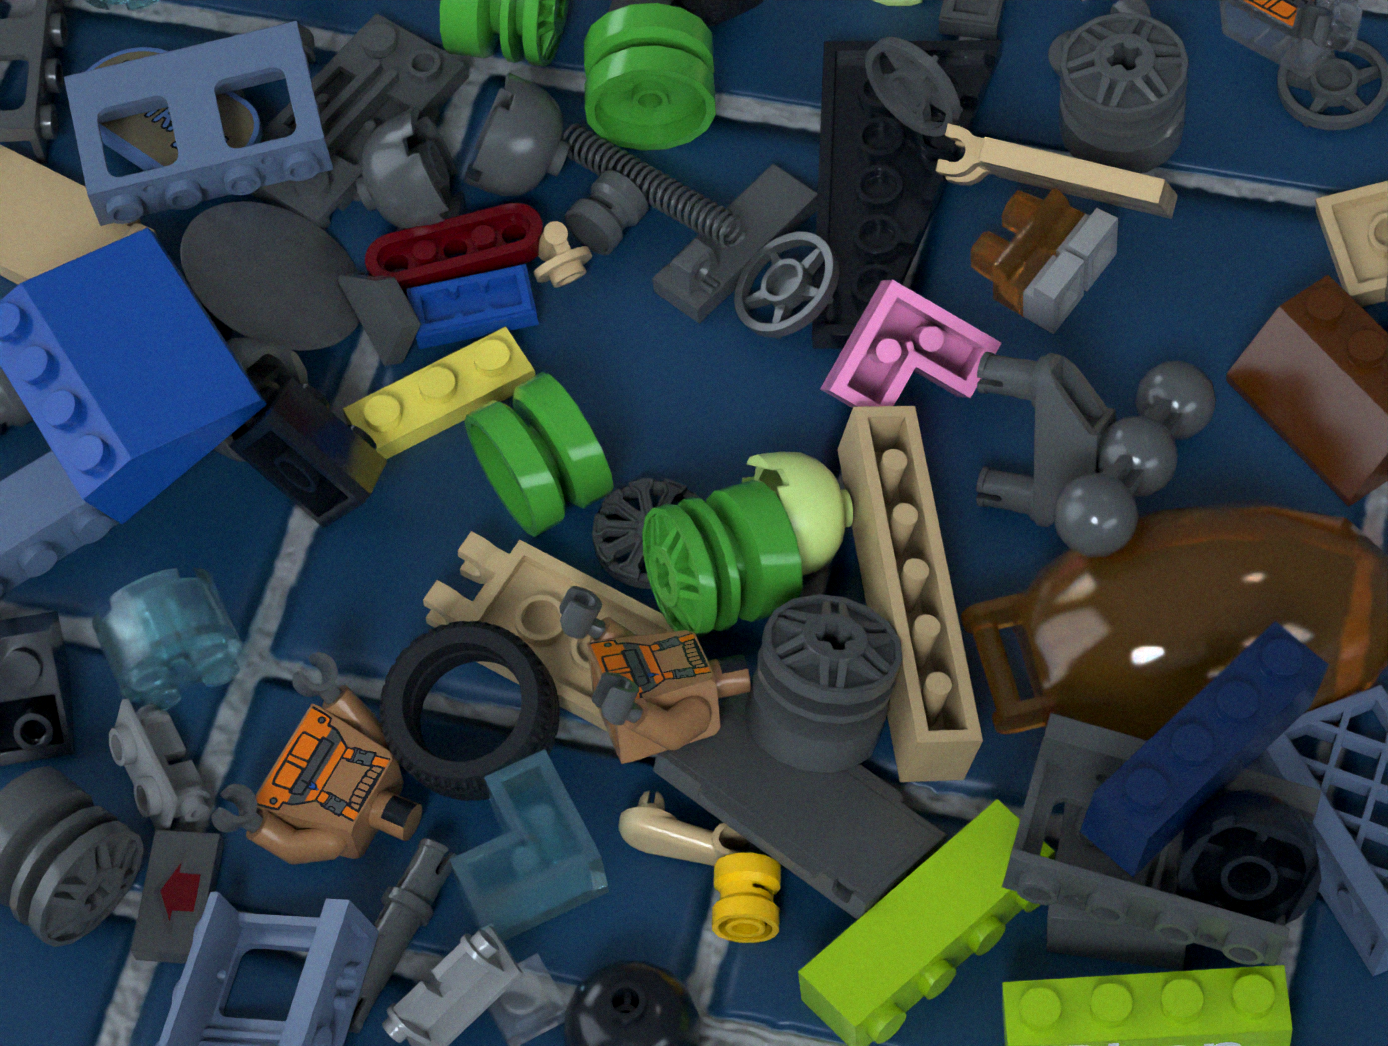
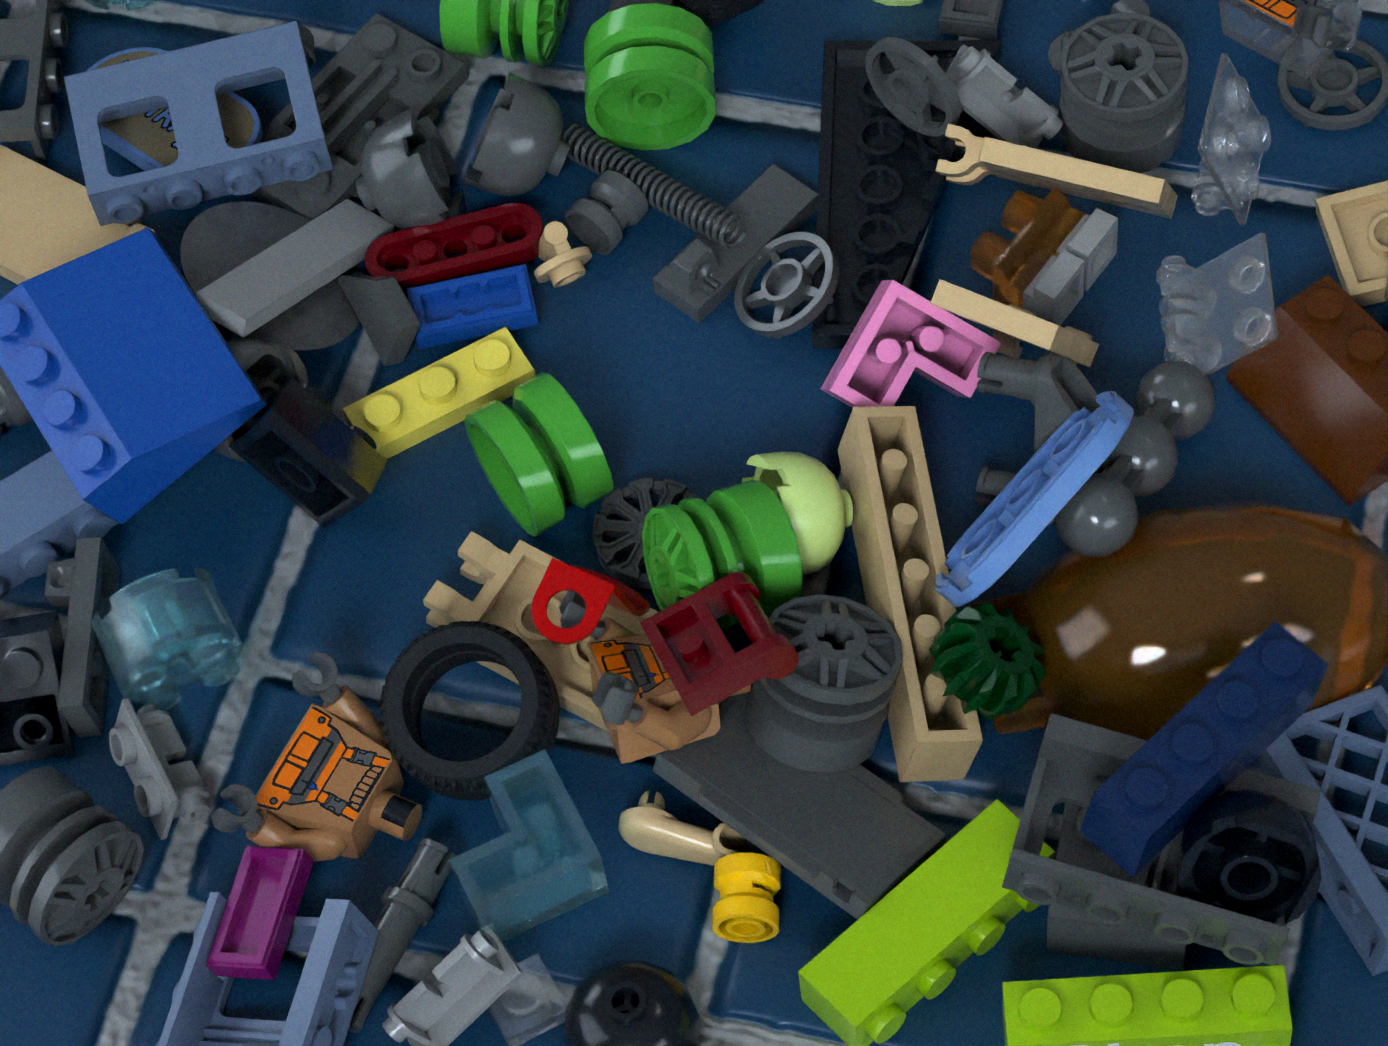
(84, 588): none -> dark grey hinge
(175, 893): dark grey tile -> none
(260, 912): none -> magenta tile
(292, 268): none -> light grey tile
(595, 590): none -> red piece
(698, 652): none -> dark red plate
(987, 661): none -> dark green gear
(994, 101): none -> light grey hinge
(1015, 324): none -> tan tile
(1033, 498): none -> medium blue tile
(1218, 308): none -> clear hinge
(1230, 147): none -> clear hinge

